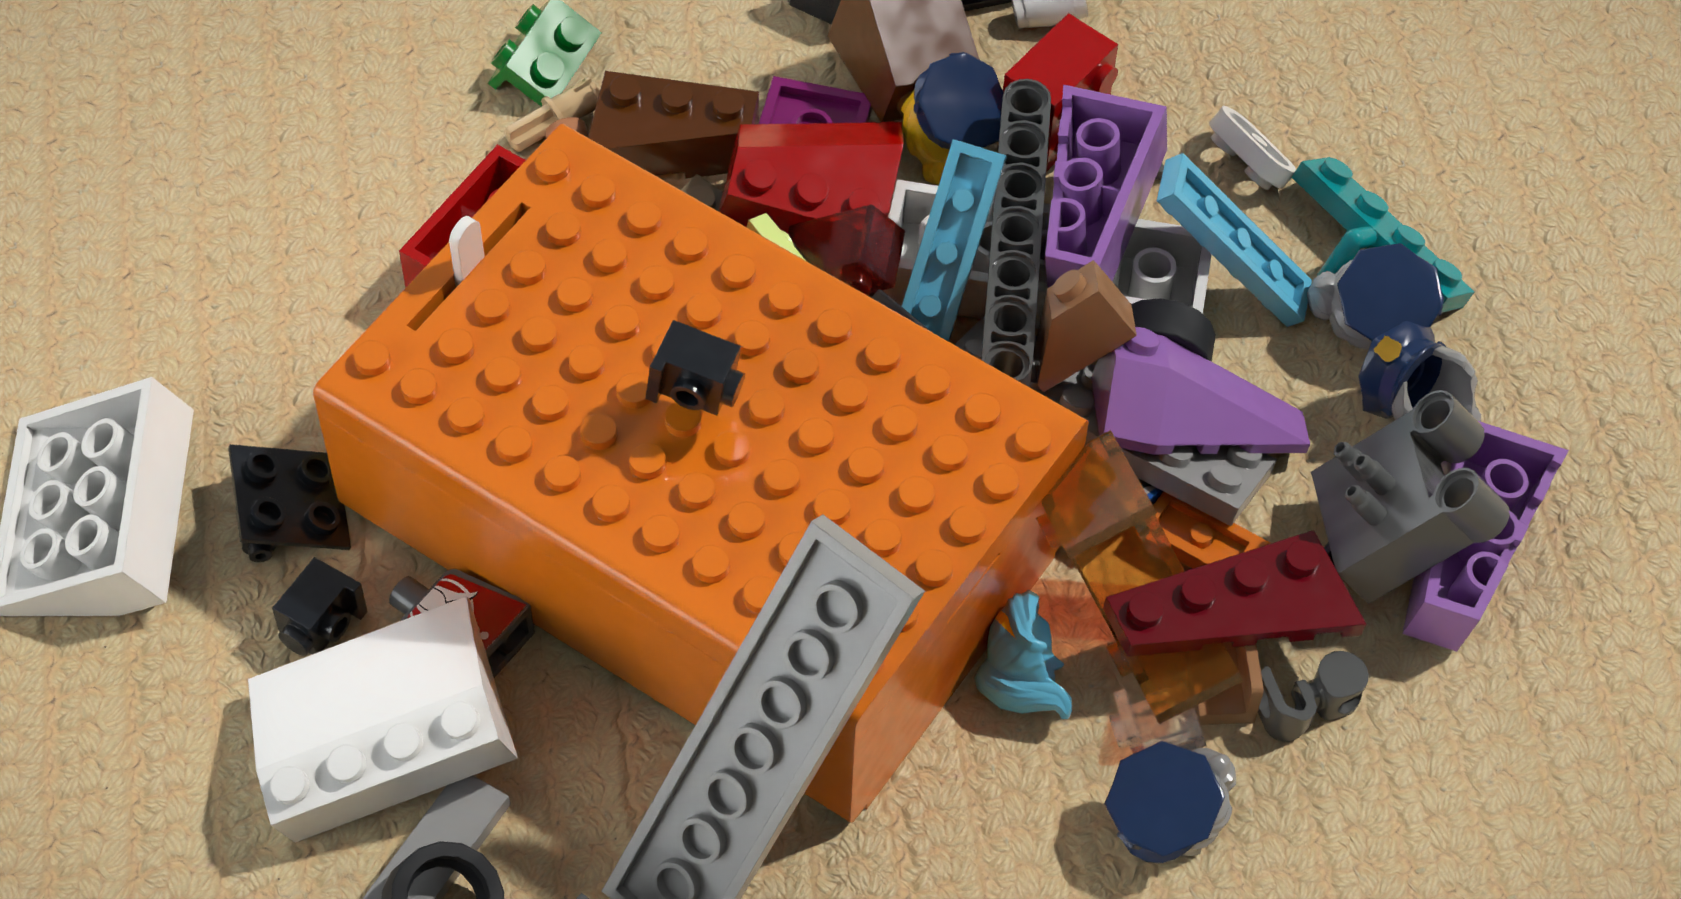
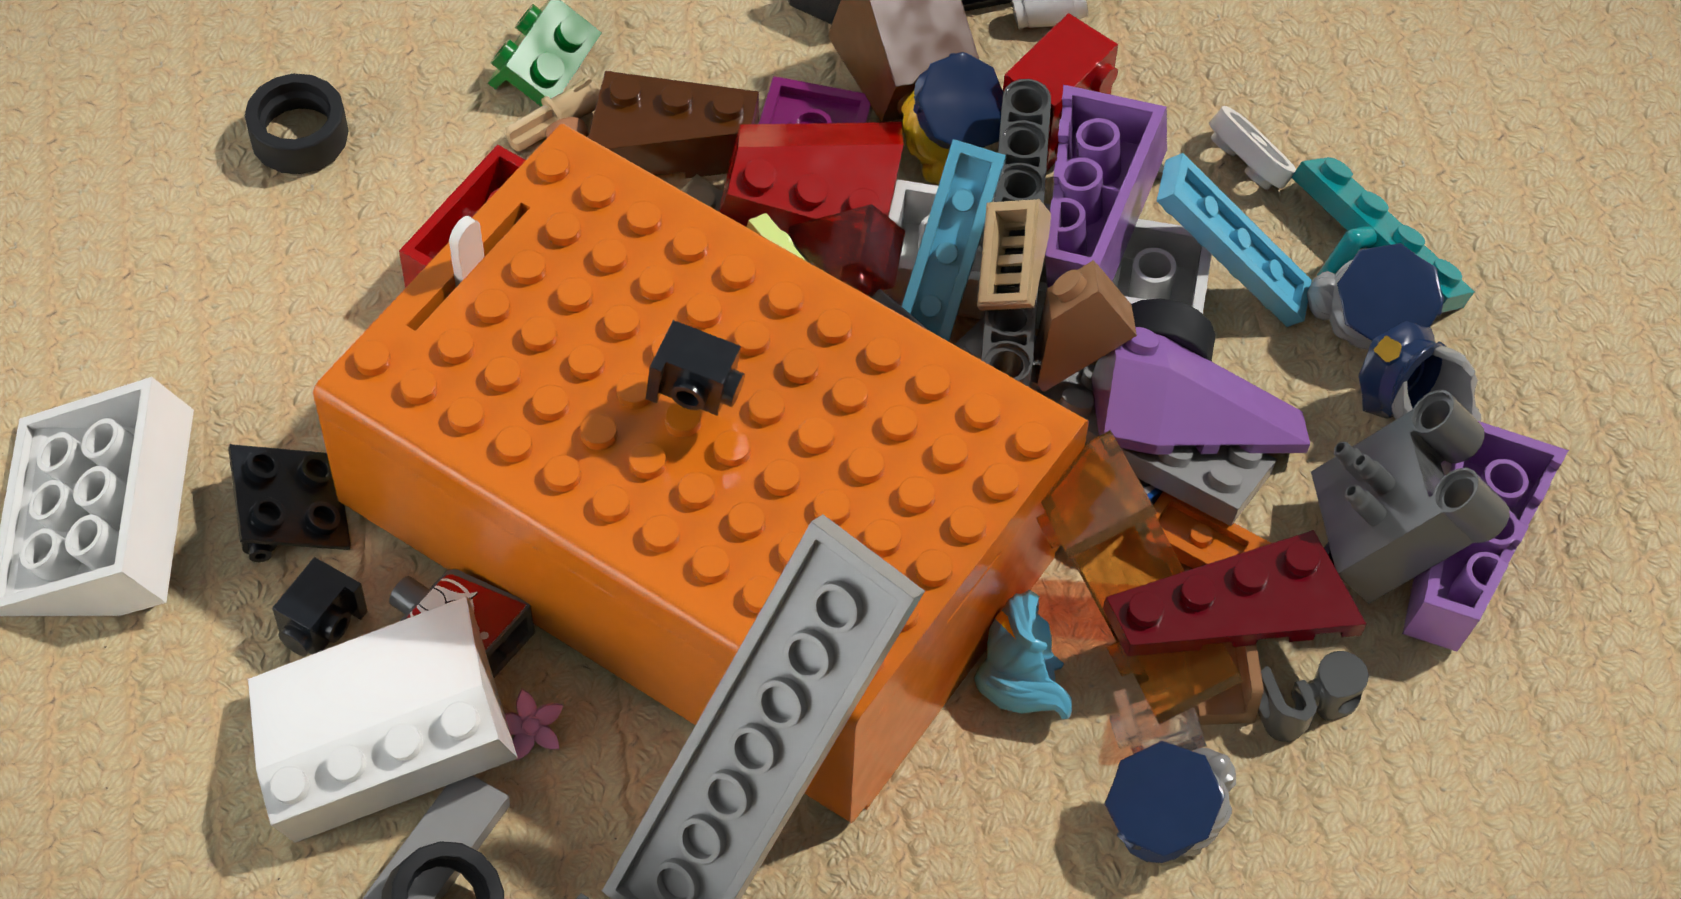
(288, 94): none -> black tyre
(532, 724): none -> bright pink plant
(999, 220): none -> tan slope

